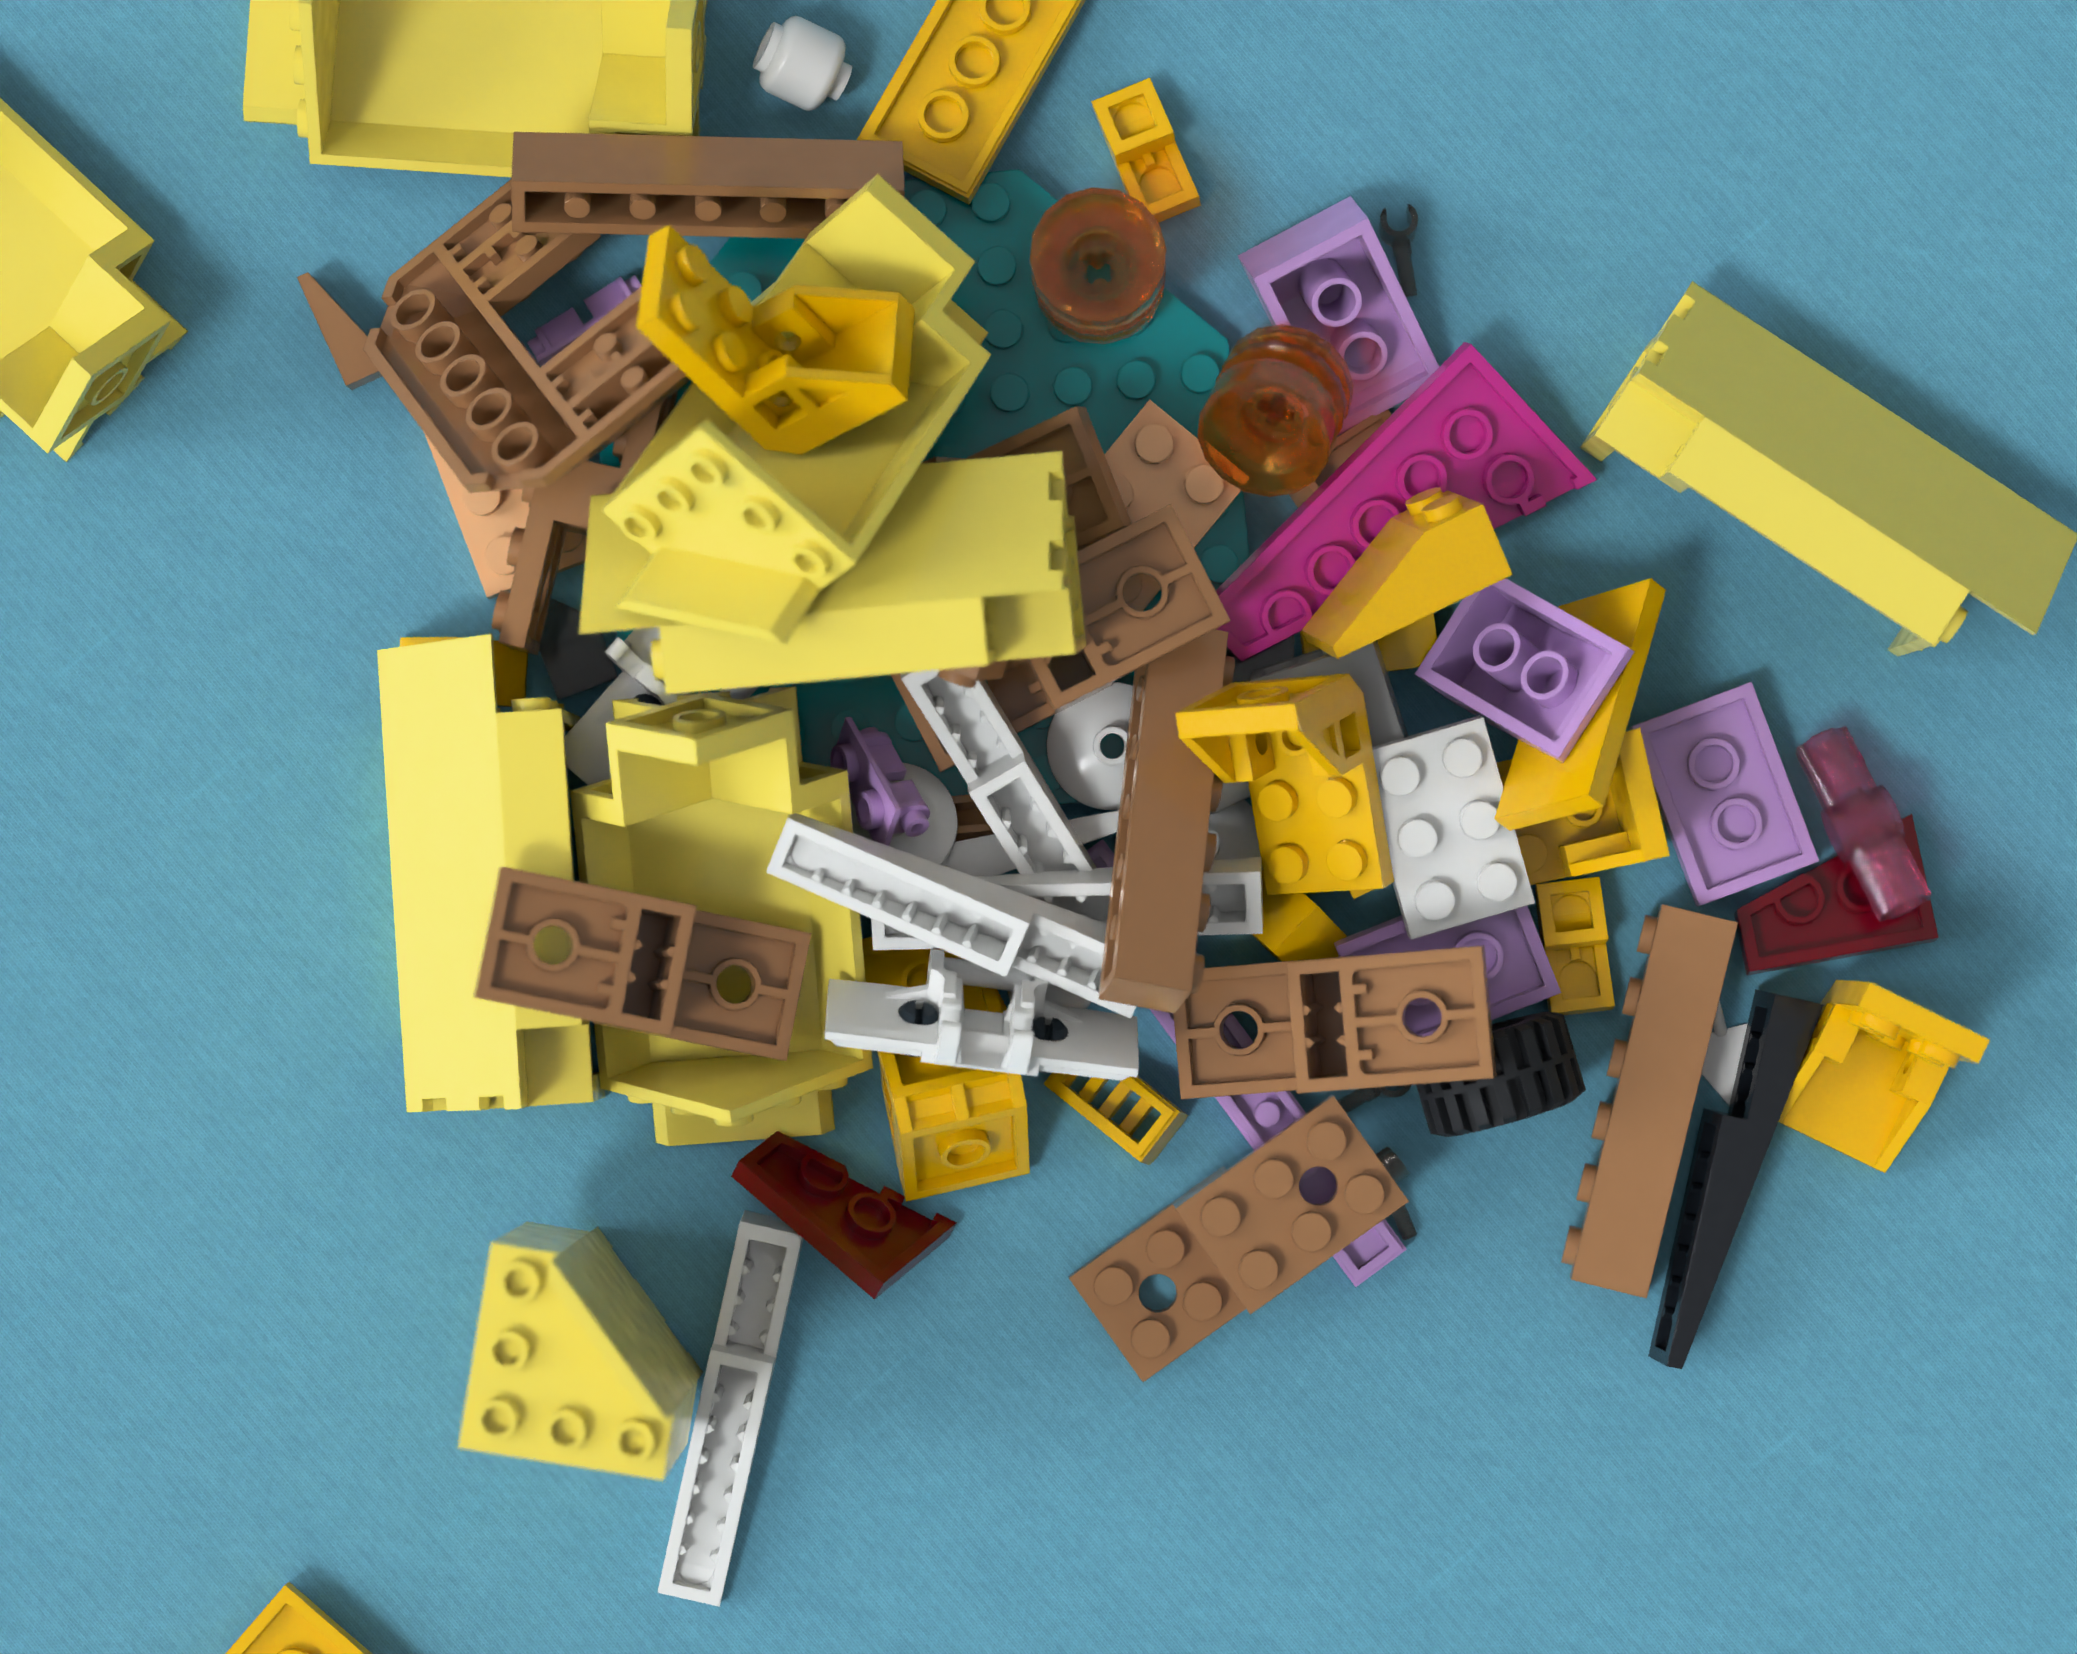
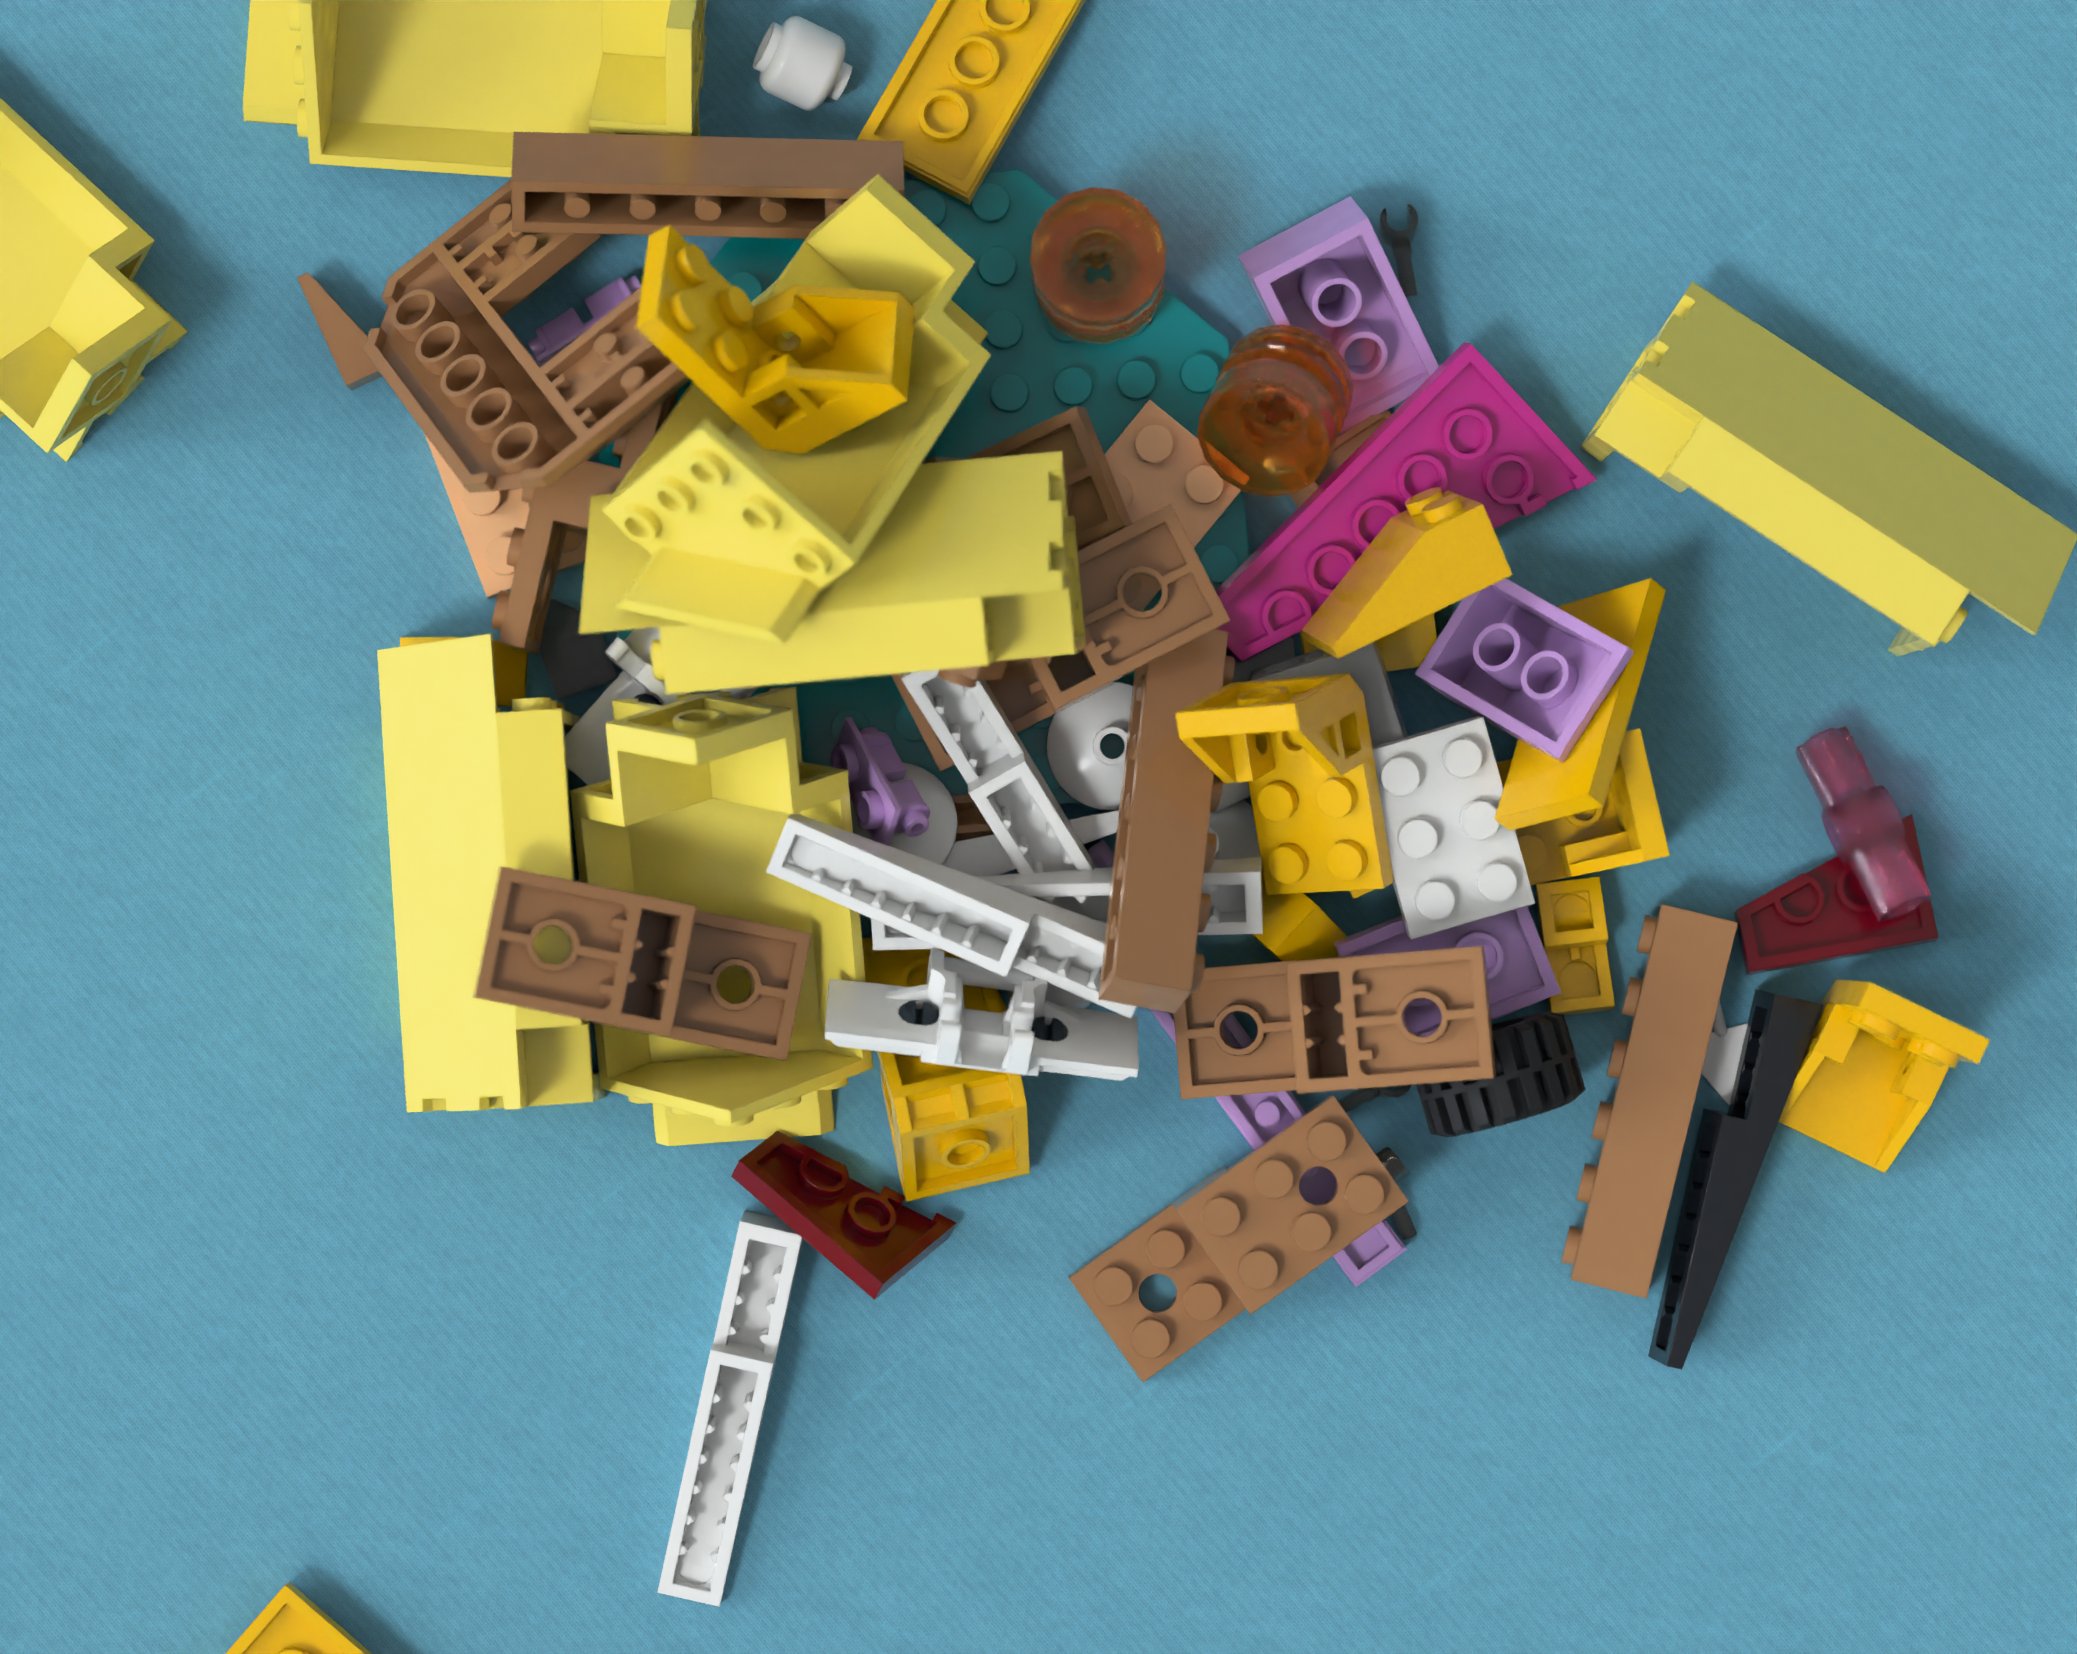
(575, 1360): light yellow panel -> none
(1146, 150): yellow slope -> none
(1154, 1140): yellow slope -> none
(1725, 795): lavender plate -> none

